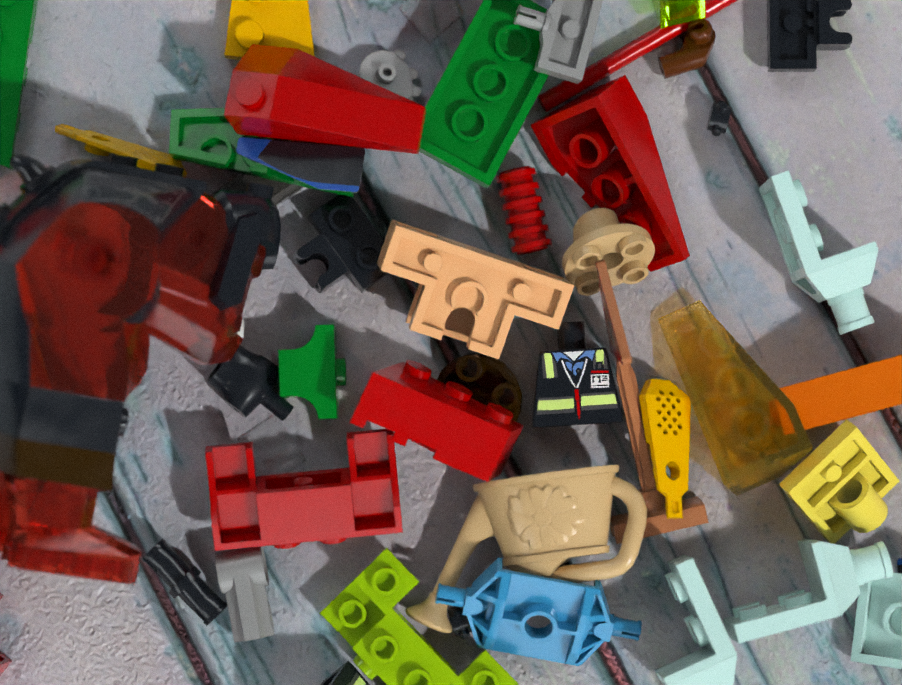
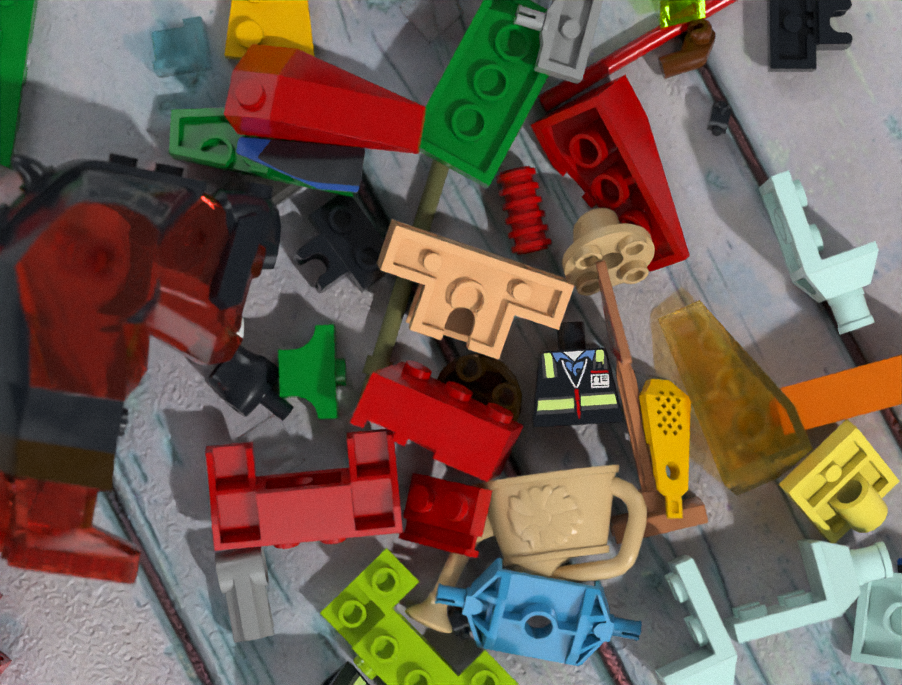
(104, 145): yellow piece -> none
(182, 49): none -> clear light blue panel
(184, 582): black pin -> none
(390, 72): light grey piece -> none
(403, 287): none -> olive bar
(445, 514): none -> red plate

